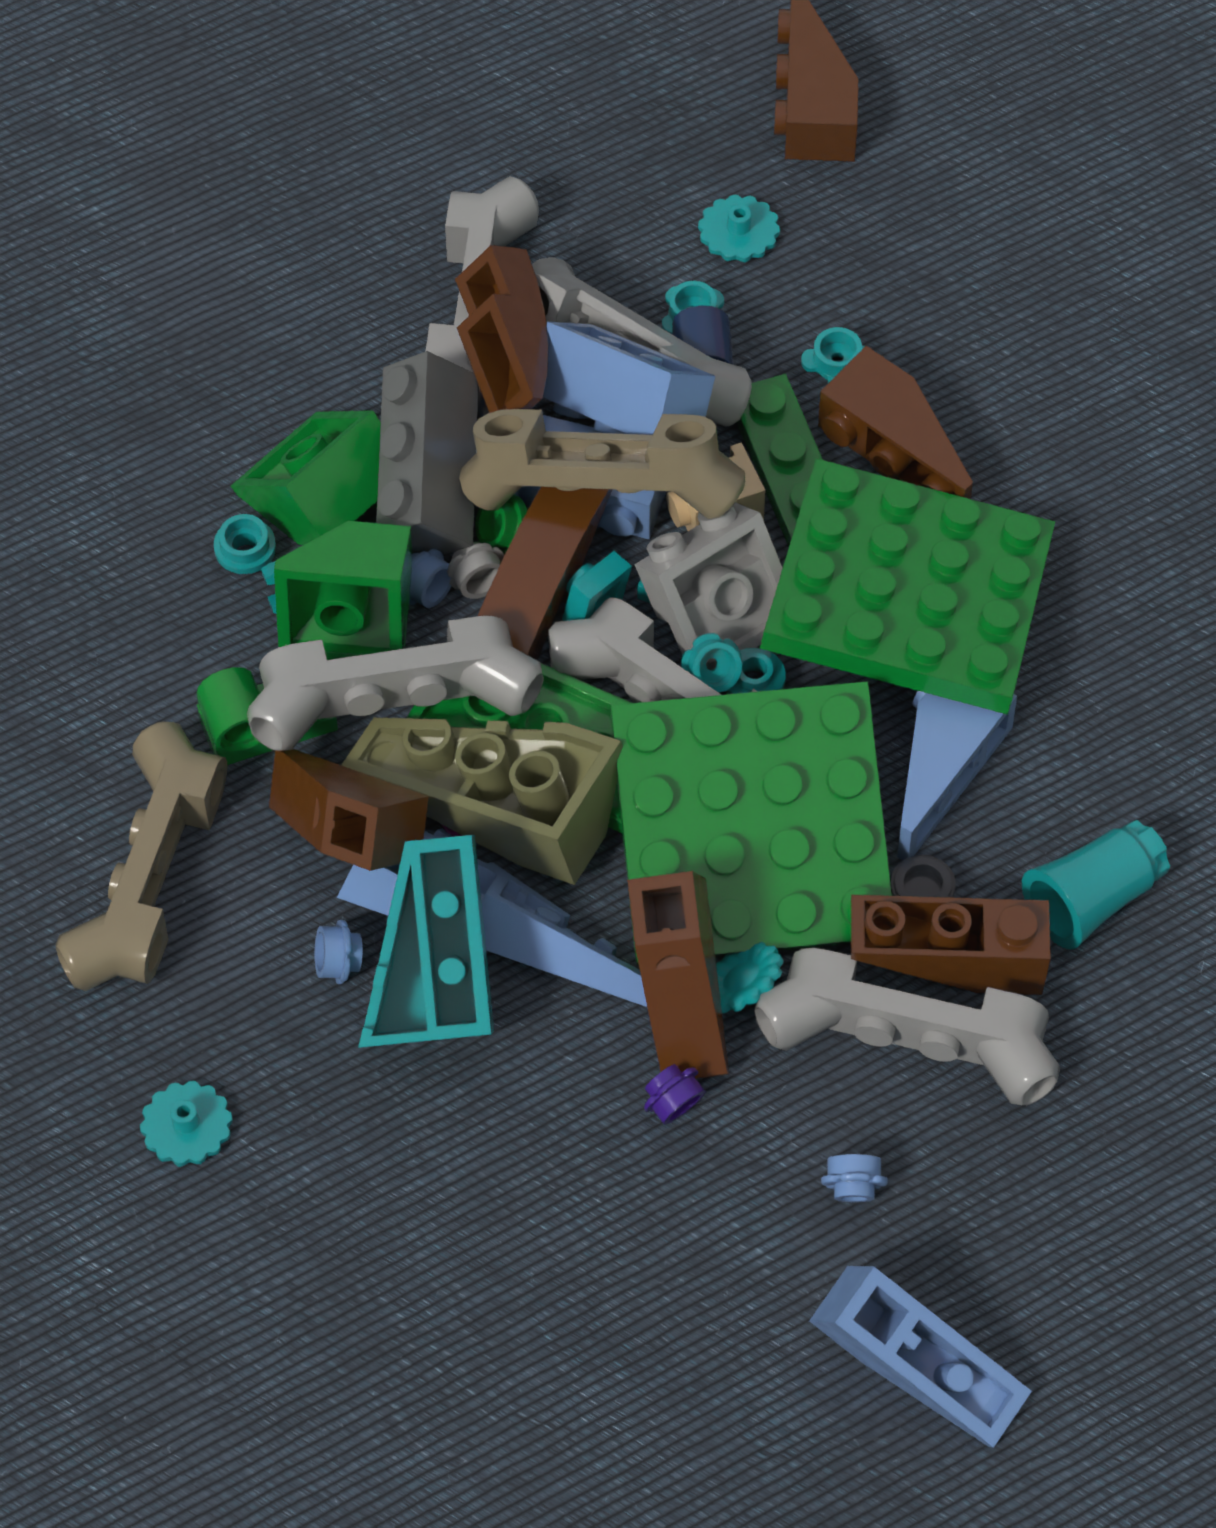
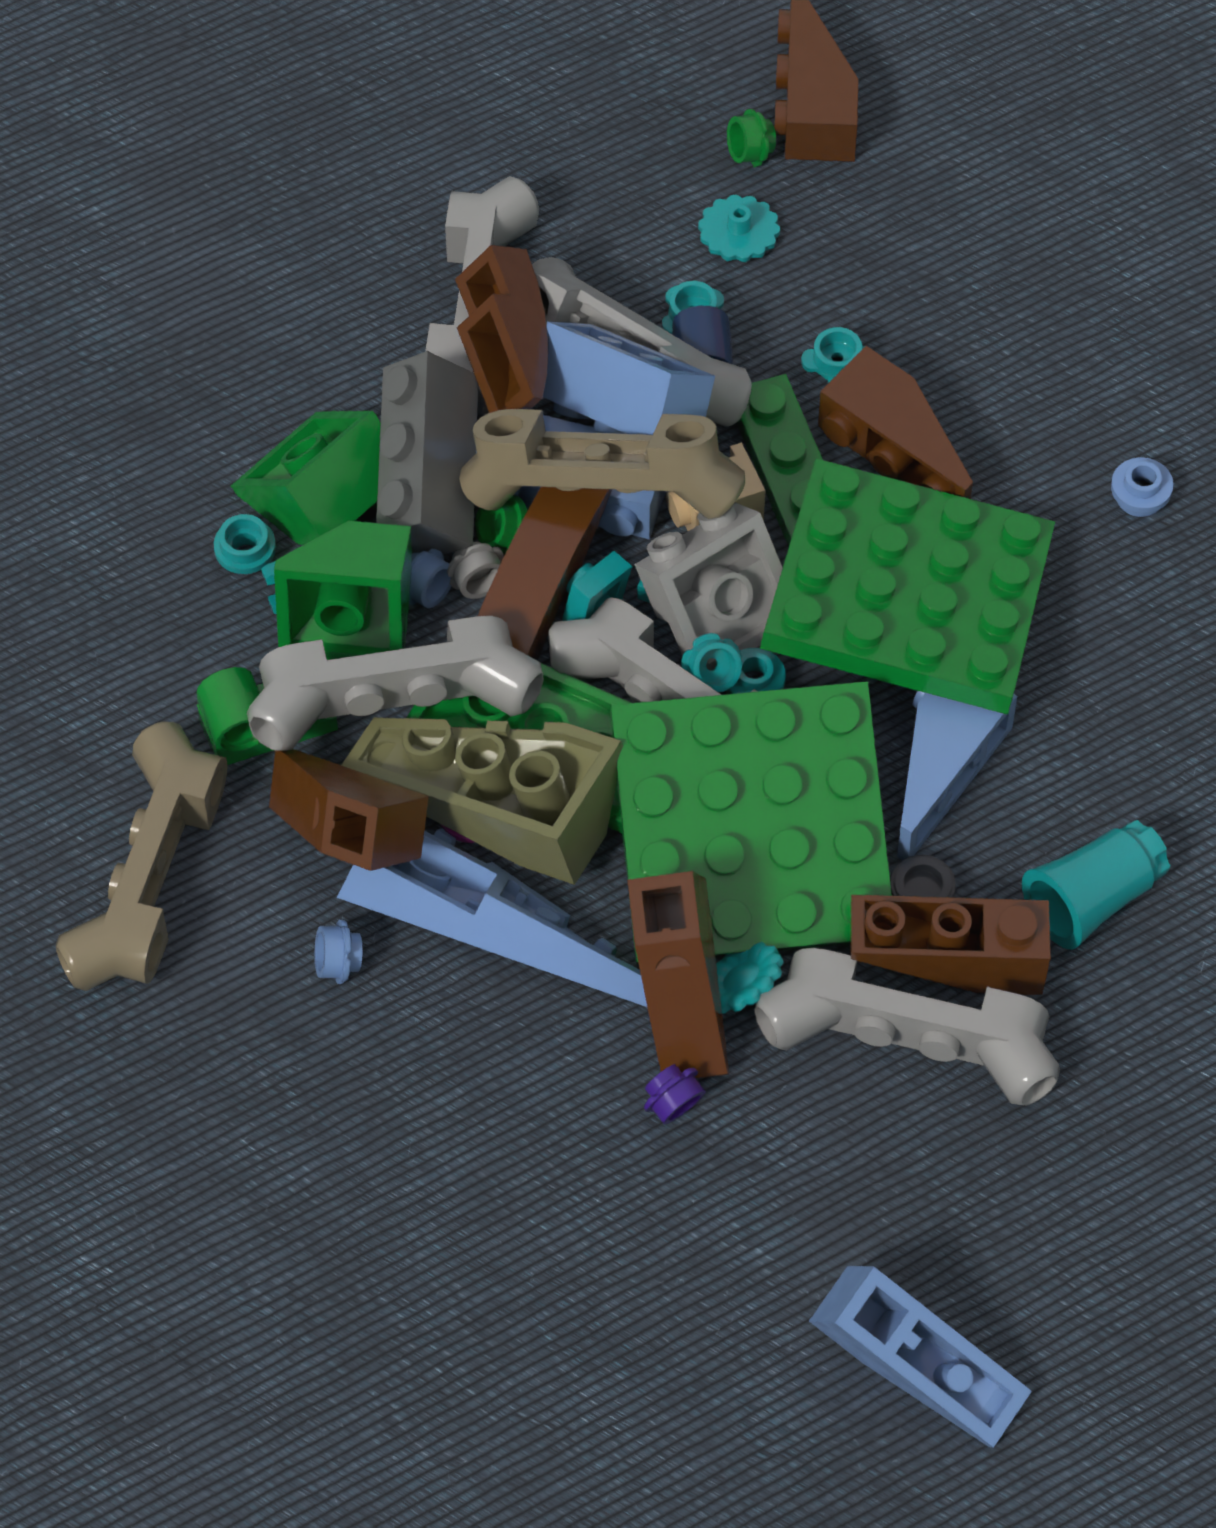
(186, 1123): teal piece -> none
(433, 950): teal wedge -> none
(750, 138): none -> green plate
(854, 1177): medium blue plate -> none
(1138, 499): none -> medium blue plate

